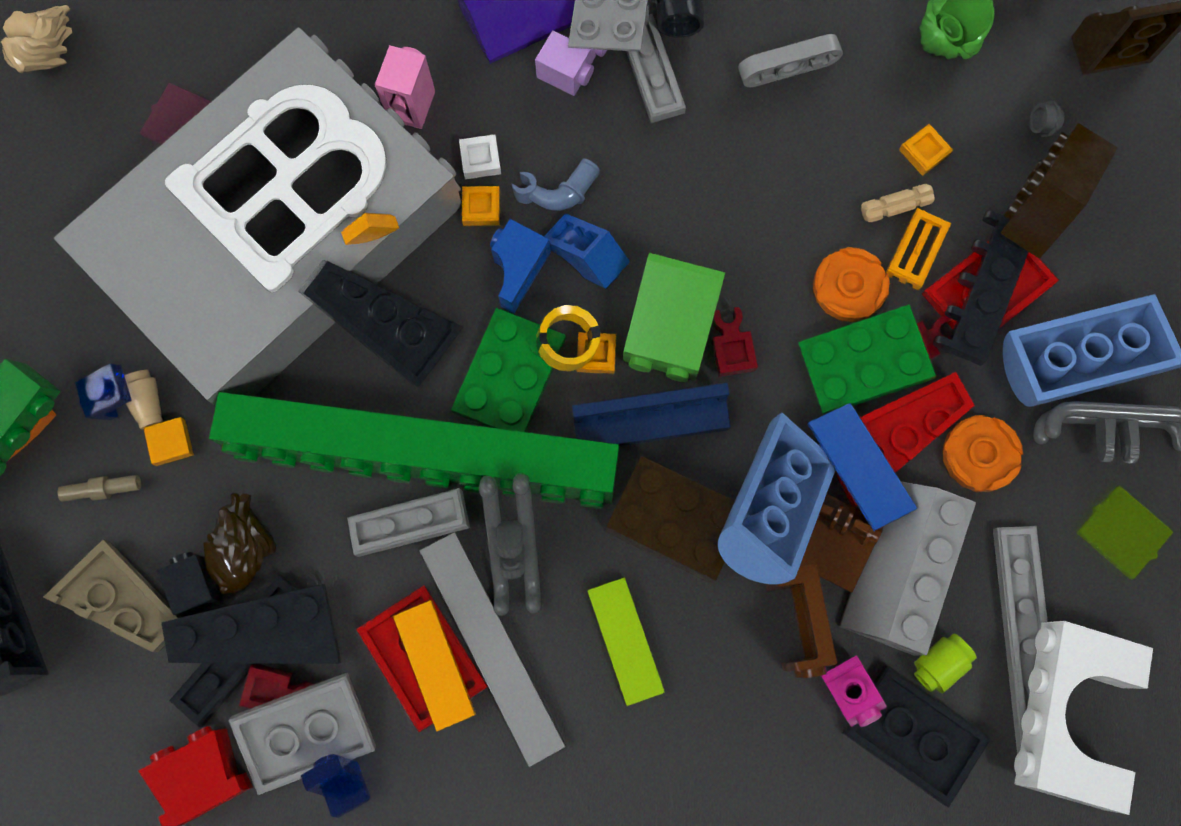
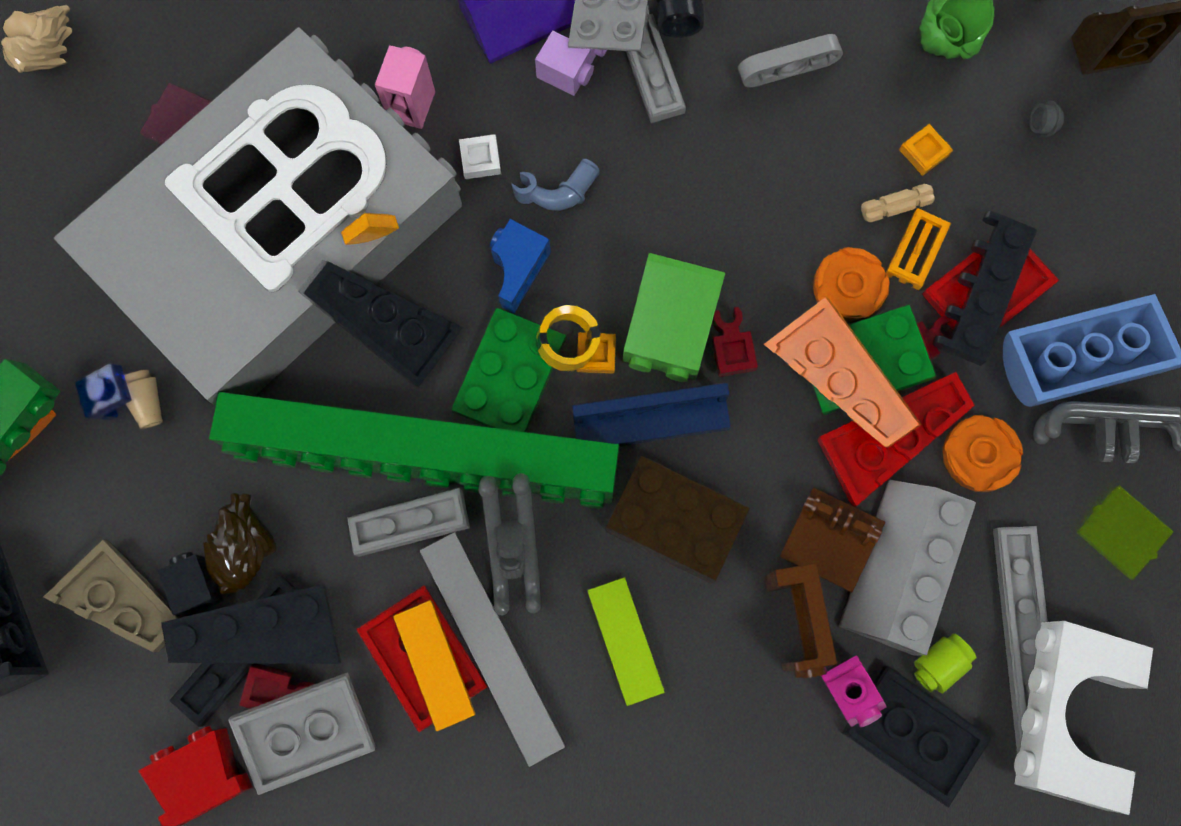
(99, 488): dark tan bar -> none
(168, 441): light orange tile -> none
(339, 782): clear blue bracket -> none
(481, 205): light orange tile -> none
(588, 249): blue arch -> none
(777, 505): medium blue brick -> none
(840, 367): none -> orange wing
(862, 466): blue piece -> none
(1057, 189): dark brown brick -> none

